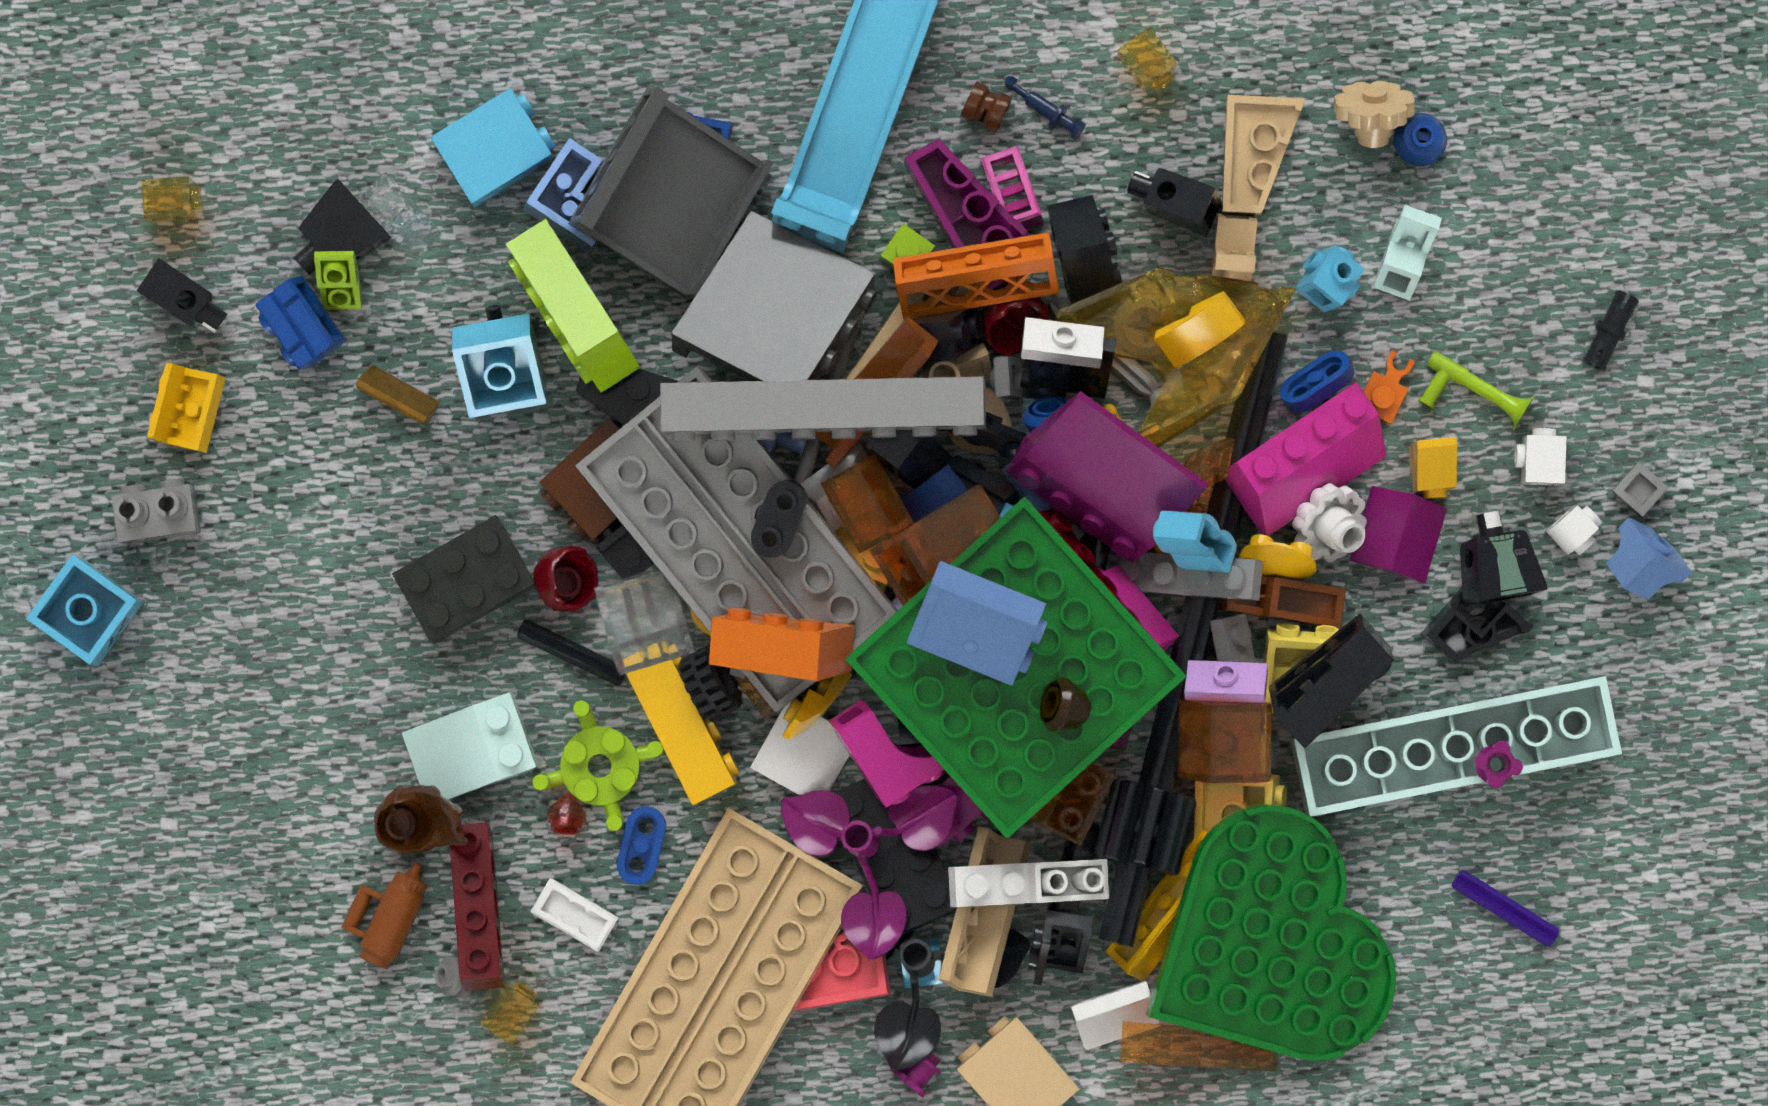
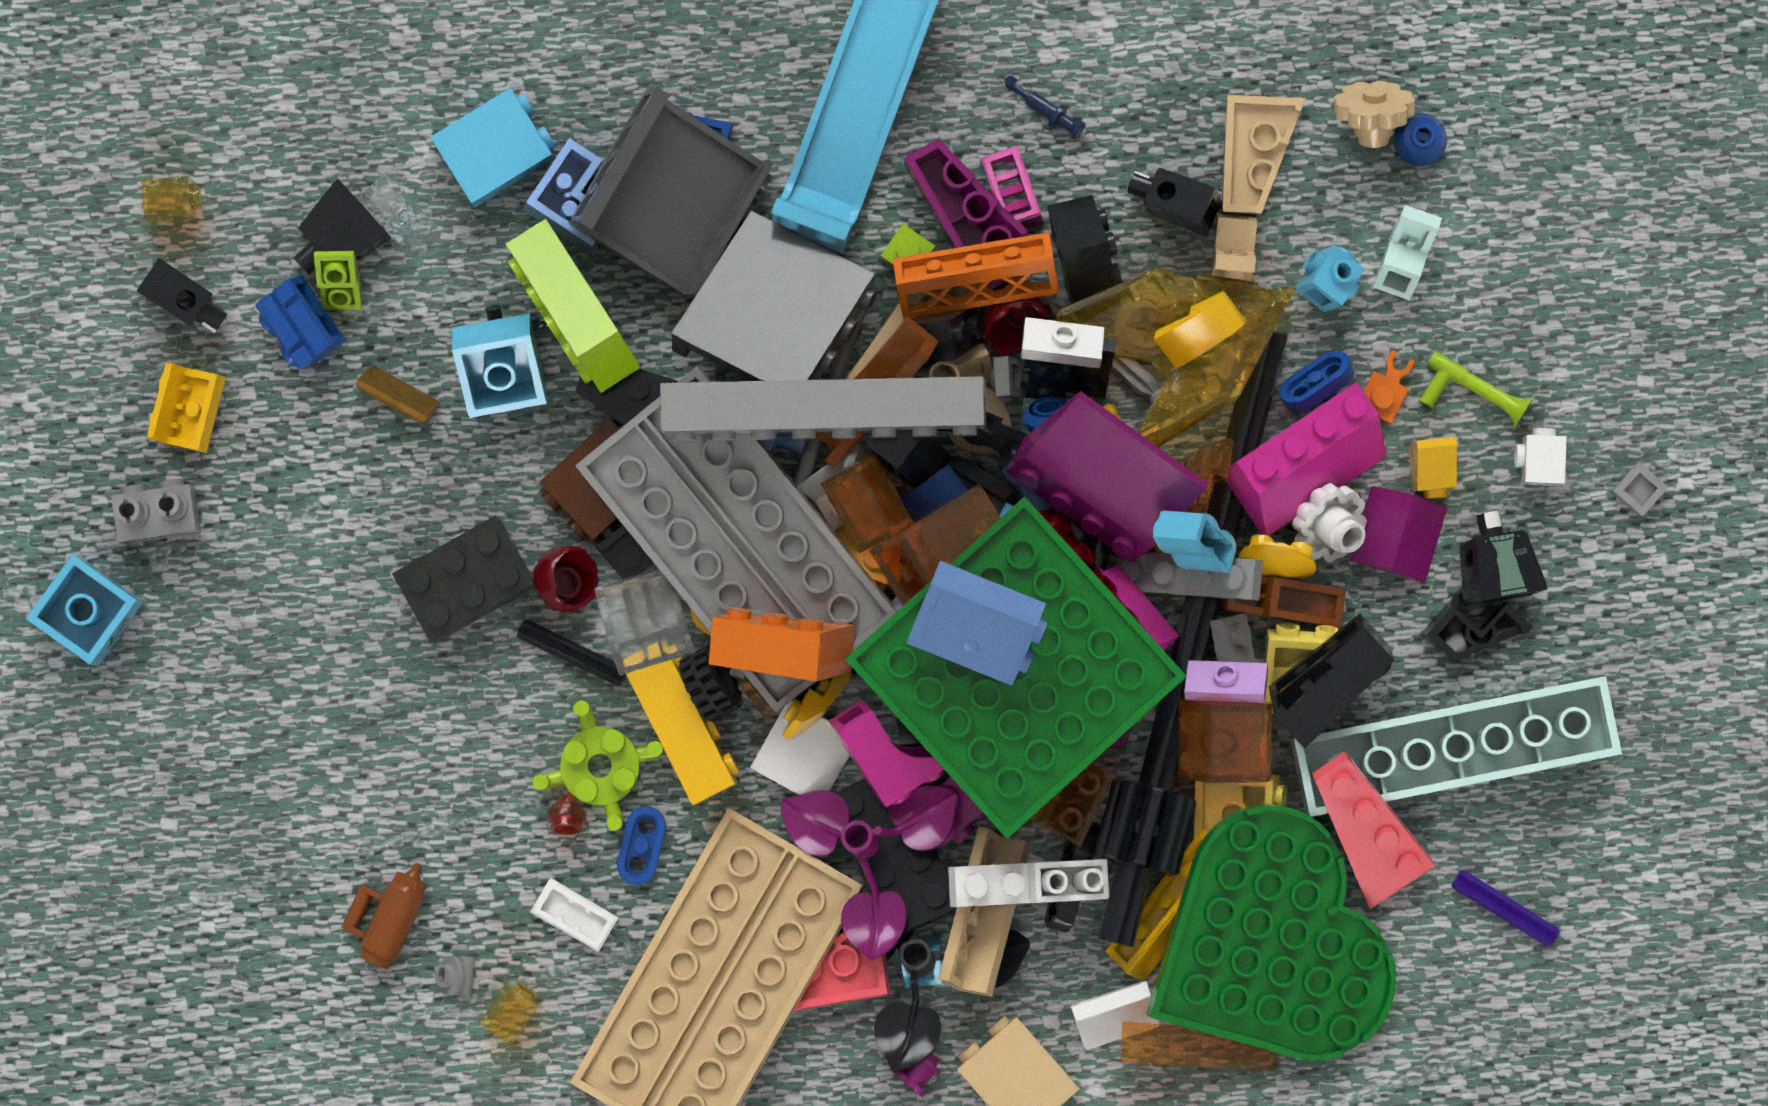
(418, 820): reddish brown hair -> none
(471, 747): light aqua slope -> none
(477, 910): dark red brick -> none
(778, 519): black plate -> none
(986, 106): reddish brown wheel -> none
(1060, 943): black bracket -> none
(1064, 705): dark brown cone -> none
(1148, 61): clear yellow brick -> none
(1372, 835): none -> coral wing
(1509, 767): magenta brick -> none
(1575, 529): white plate -> none
(1610, 330): black pin -> none
(1645, 560): medium blue brick -> none

